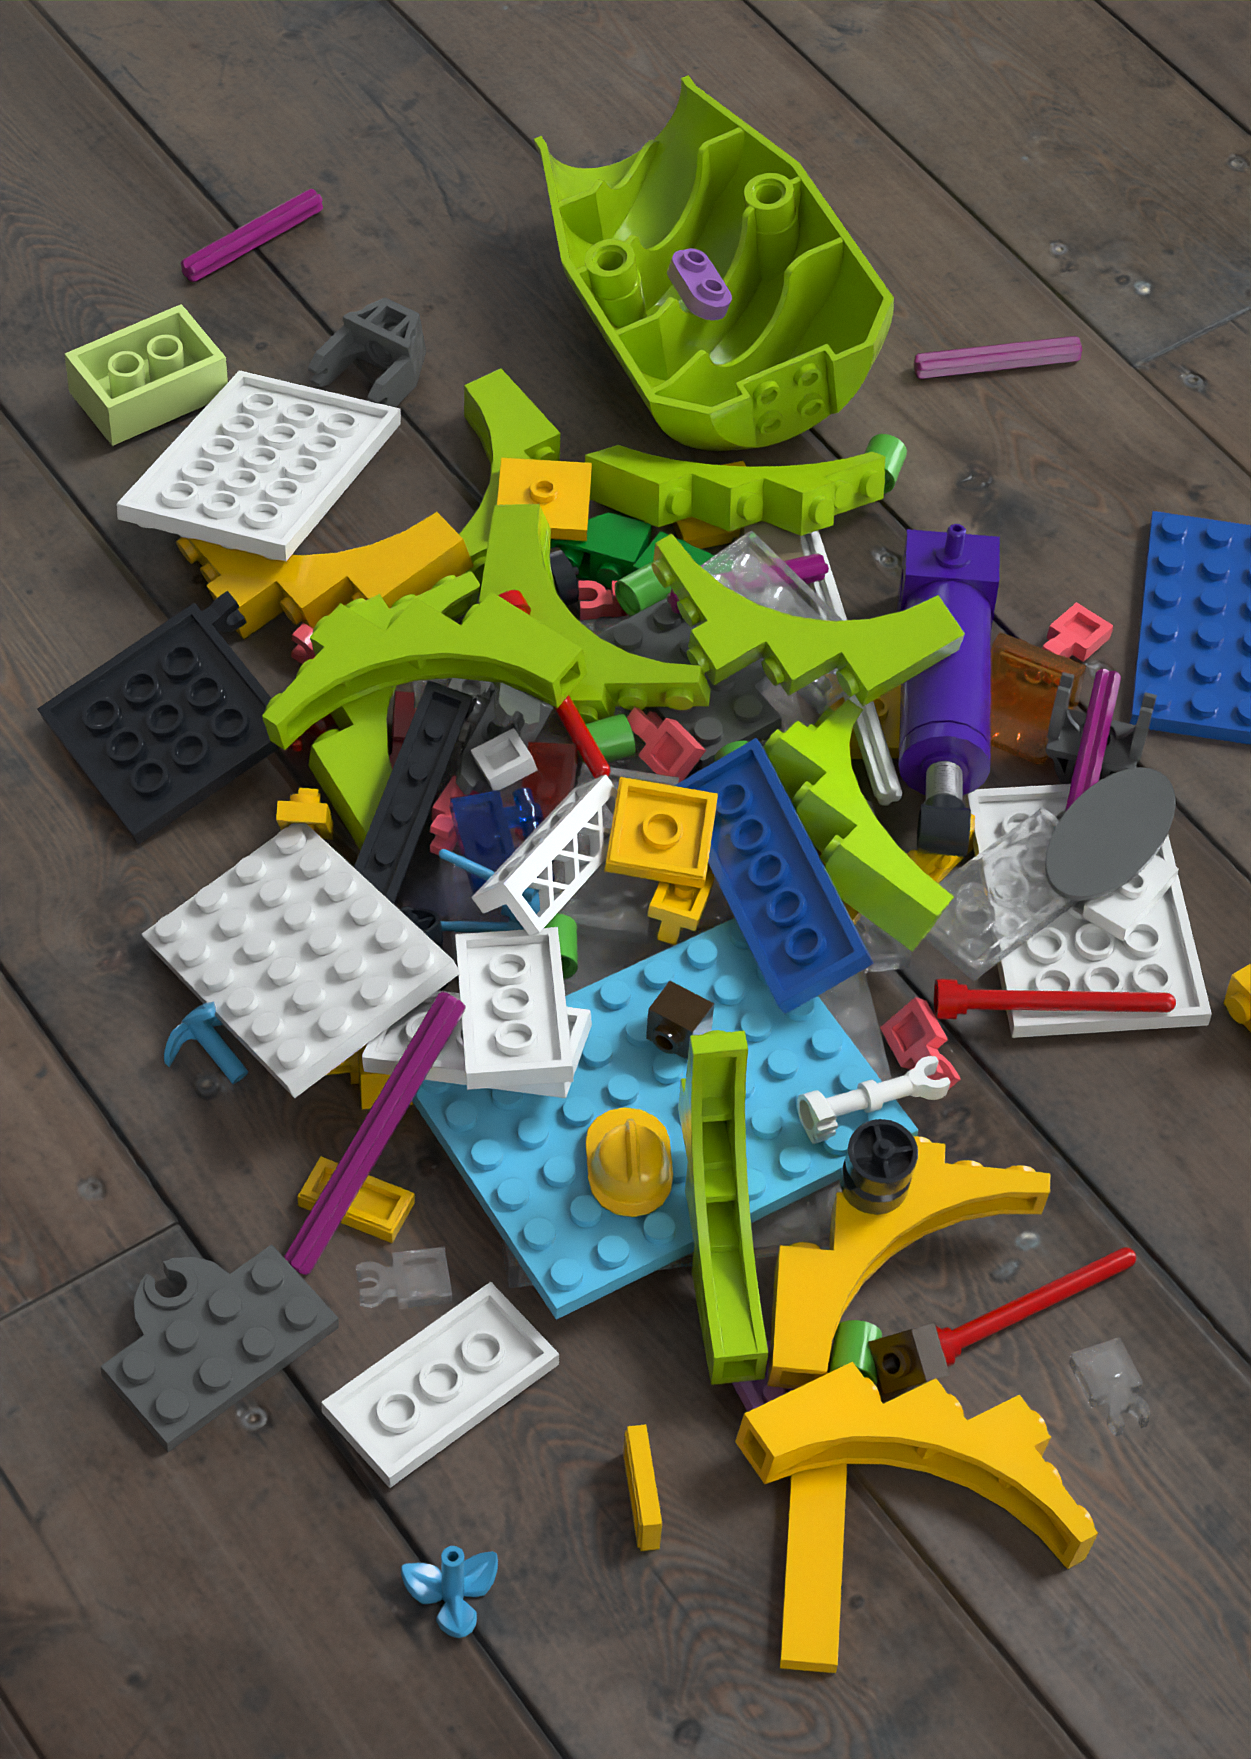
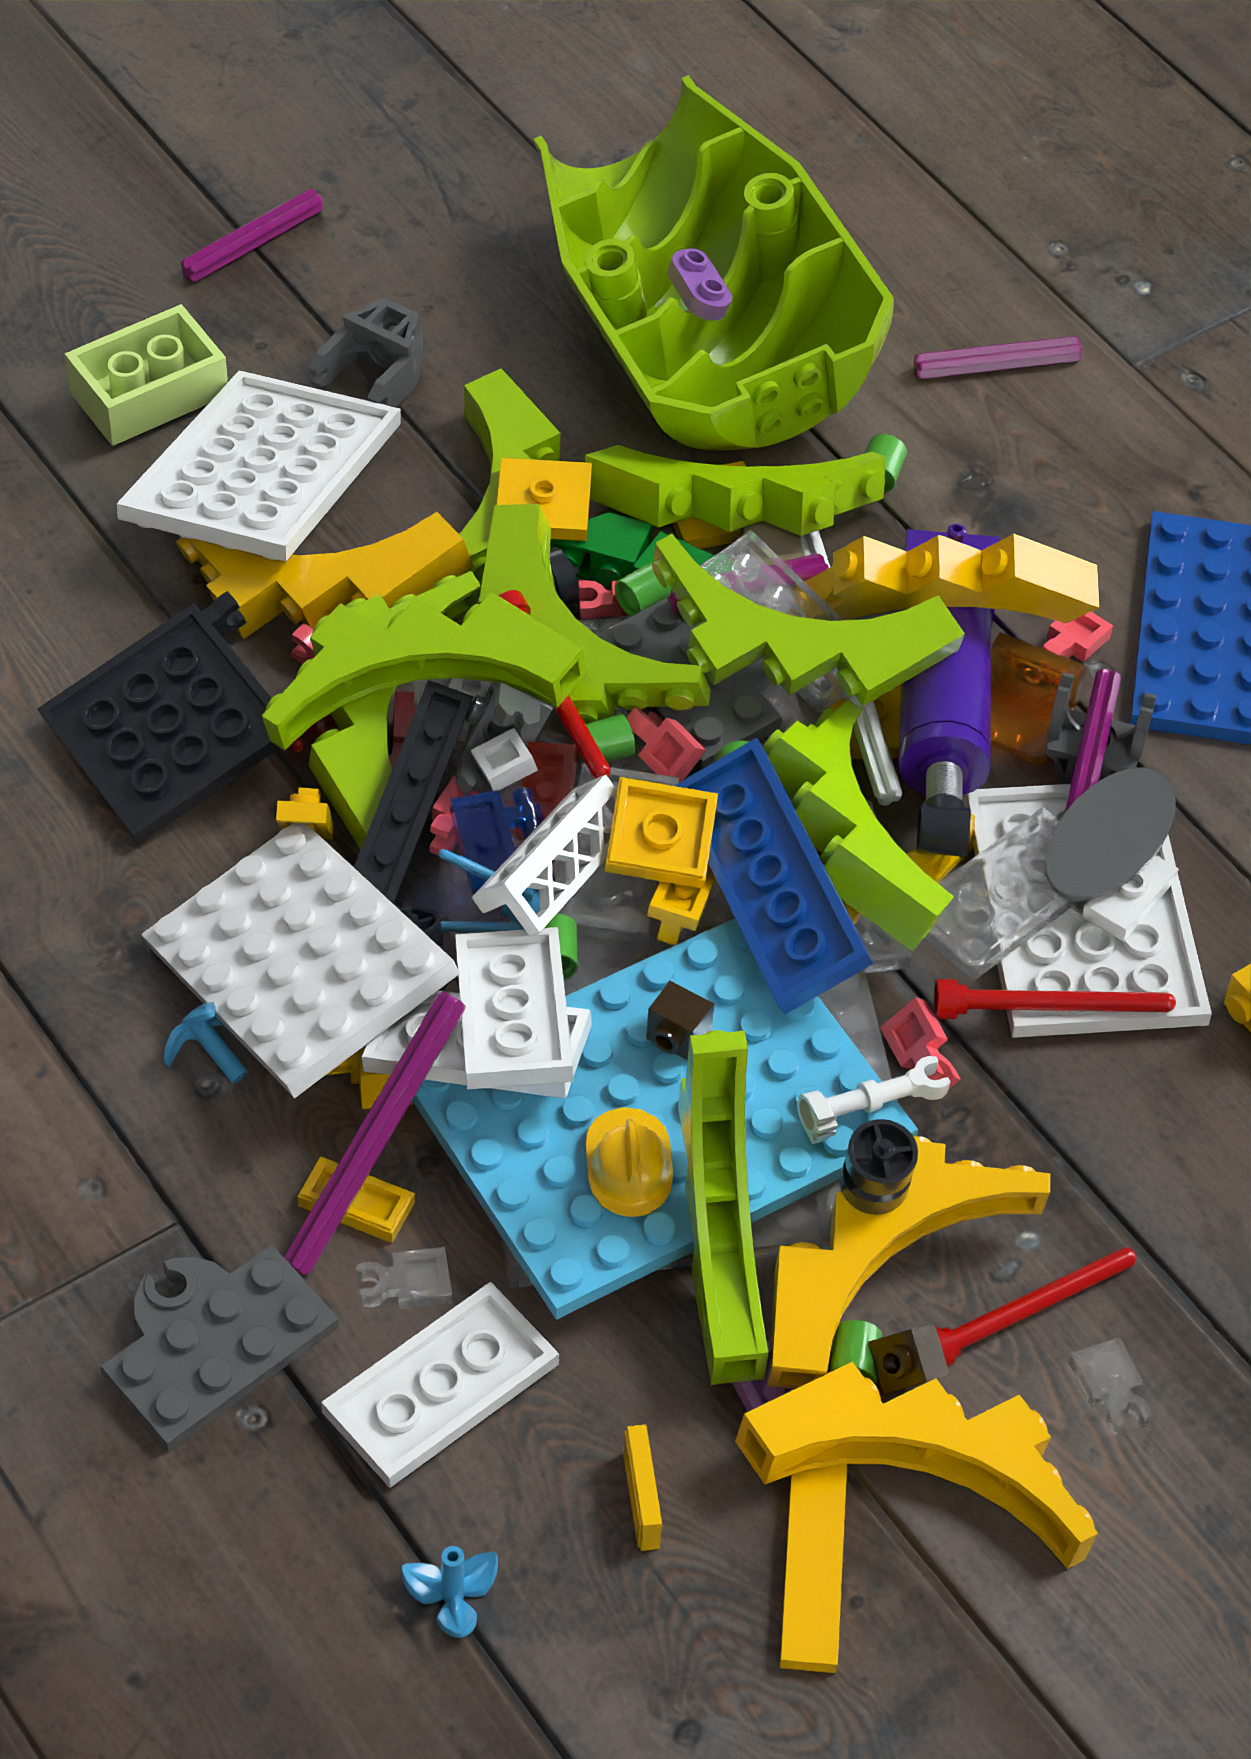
(1008, 576): none -> yellow arch

